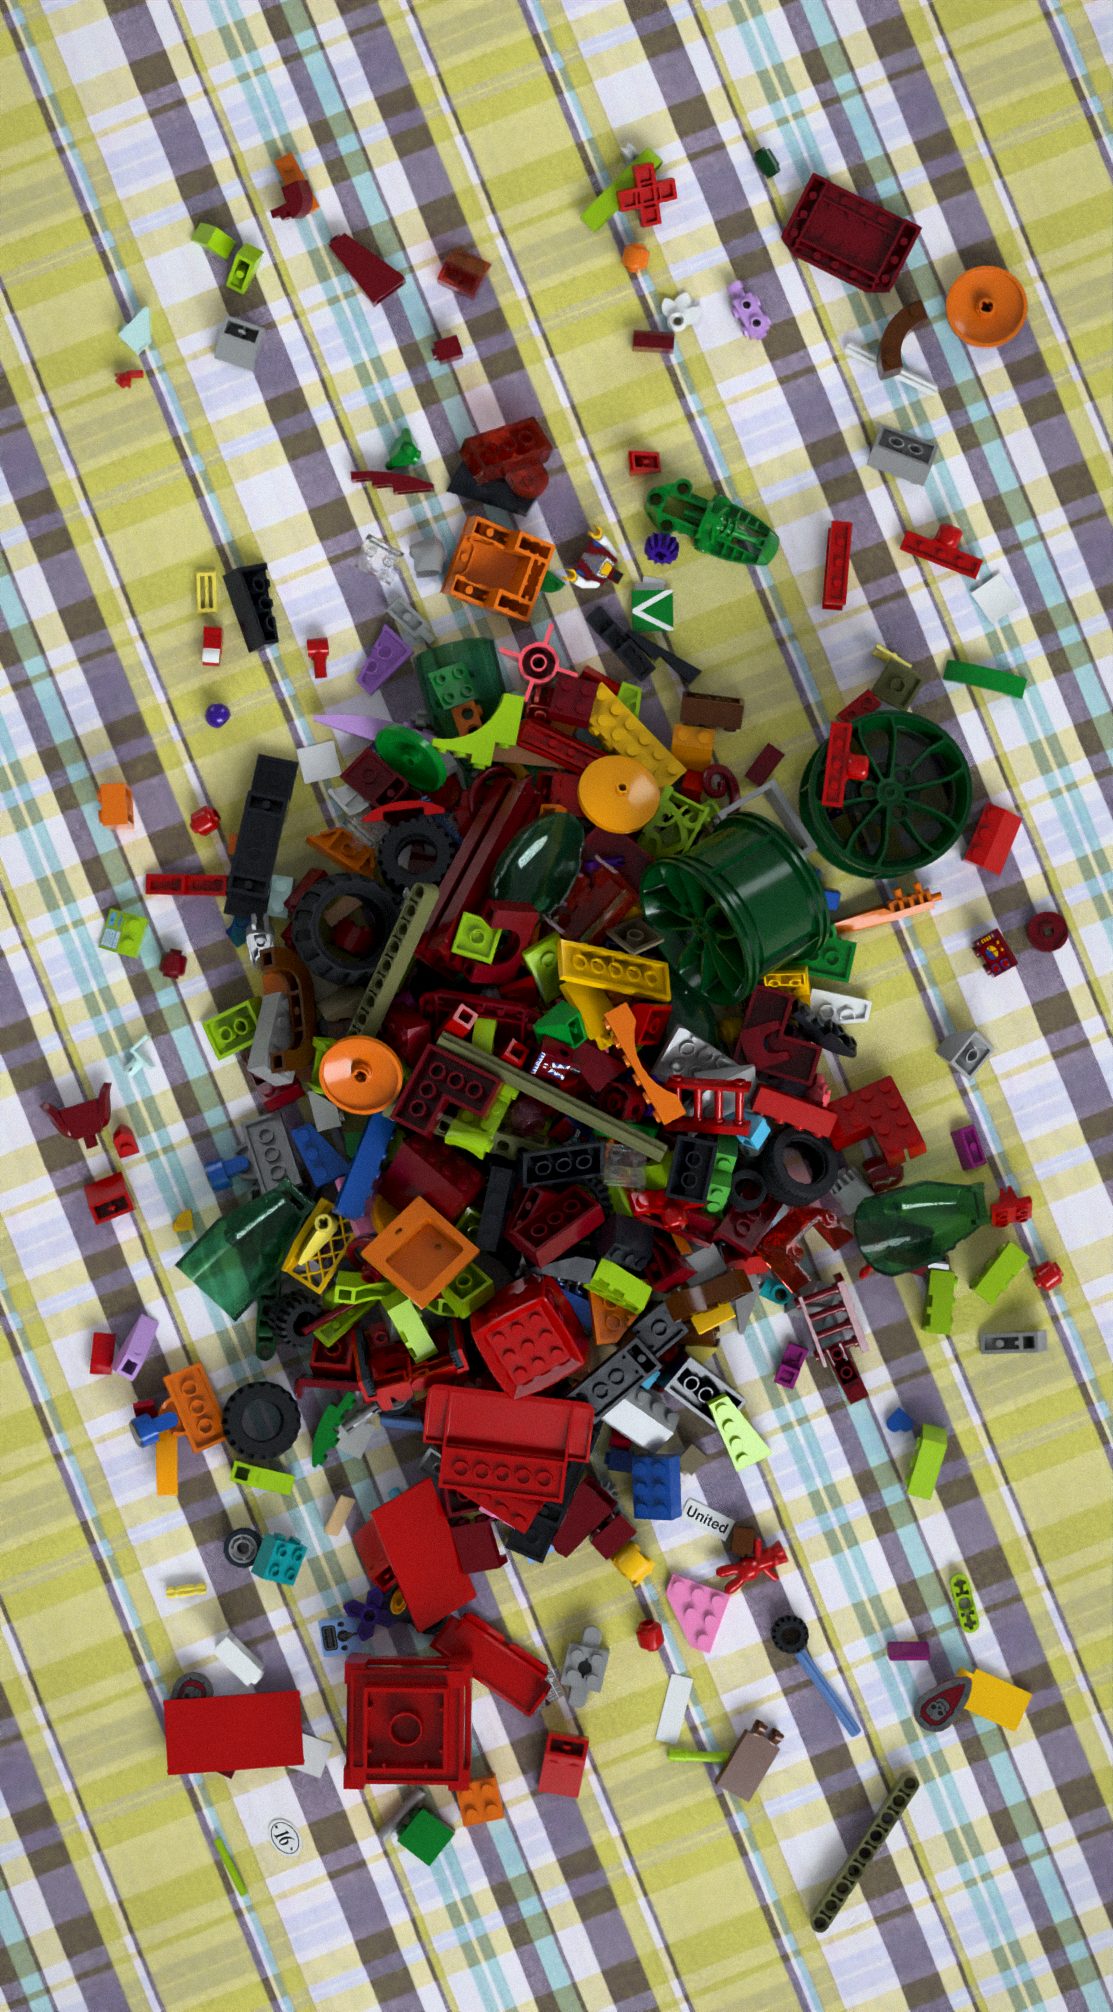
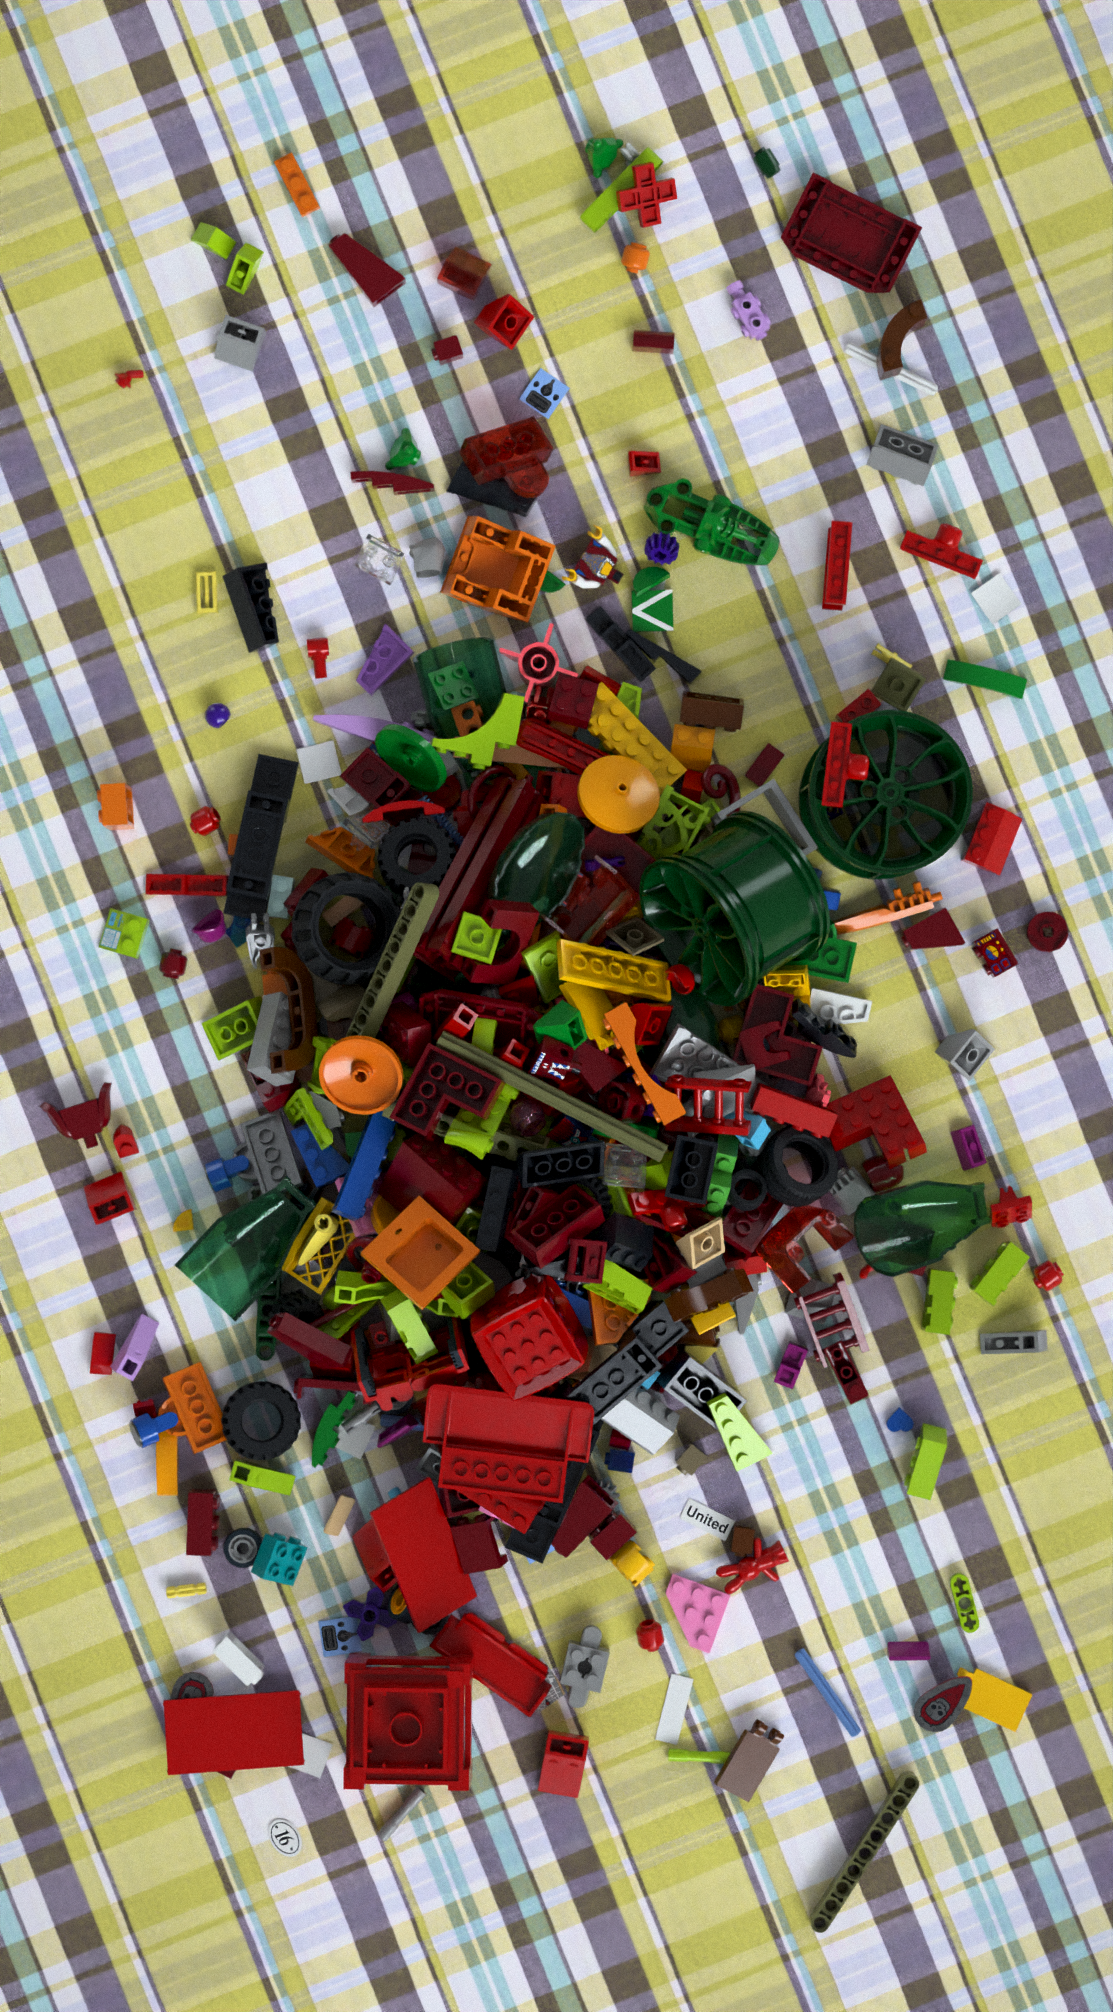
(138, 332): light aqua slope -> none
(139, 1059): light aqua bracket -> none
(202, 1522): none -> dark red brick
(211, 927): none -> magenta helmet
(212, 646): red leg -> none
(230, 1866): lime piece -> none
(298, 201): dark red brick -> none
(301, 1107): none -> lime plate
(309, 1341): none -> dark red slope
(396, 1430): none -> magenta slope
(410, 620): light grey hinge -> none
(425, 1834): green piece -> none
(481, 1802): orange brick -> none
(504, 320): none -> red slope
(544, 393): none -> light blue sticker
(592, 1260): none -> dark red plate
(602, 153): none -> green rock
(648, 578): none -> green tile
(656, 1486): blue brick -> none
(681, 310): white plate -> none
(681, 978): none -> red hair
(703, 1243): none -> tan slope
(768, 1291): teal piece -> none
(796, 1645): black tyre -> none
(933, 932): none -> dark red slope
(941, 1265): flat silver tile -> none
(992, 289): orange dish -> none

